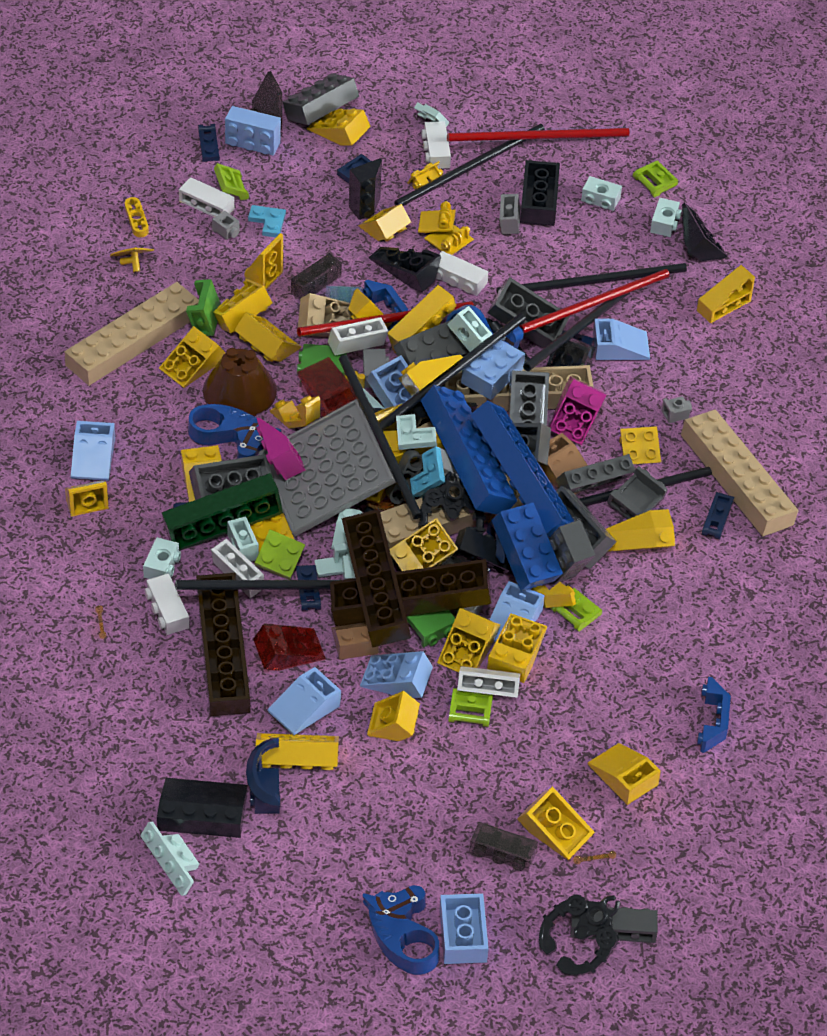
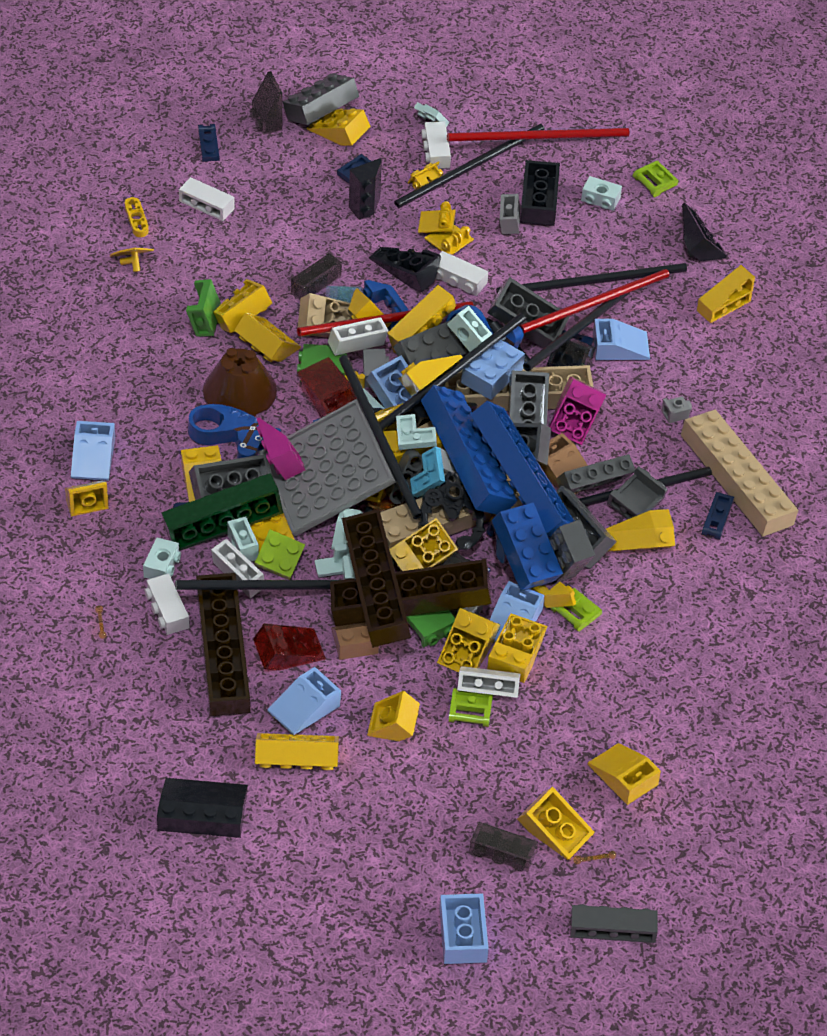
(130, 334): tan brick -> none
(172, 856): light aqua bracket -> none
(192, 358): yellow slope -> none
(225, 225): light grey brick -> none
(231, 181): lime plate -> none
(252, 130): light blue brick -> none
(263, 781): dark blue piece -> none
(268, 264): yellow slope -> none
(271, 217): medium azure plate -> none
(307, 412): yellow slope -> none
(308, 572): dark blue plate -> none
(386, 223): yellow slope -> none
(392, 927): blue animal -> none
(398, 673): light blue slope -> none
(478, 546): black brick -> none
(586, 928): black piece -> none
(641, 444): yellow hinge -> none
(665, 217): light aqua brick -> none
(715, 695): blue slope -> none

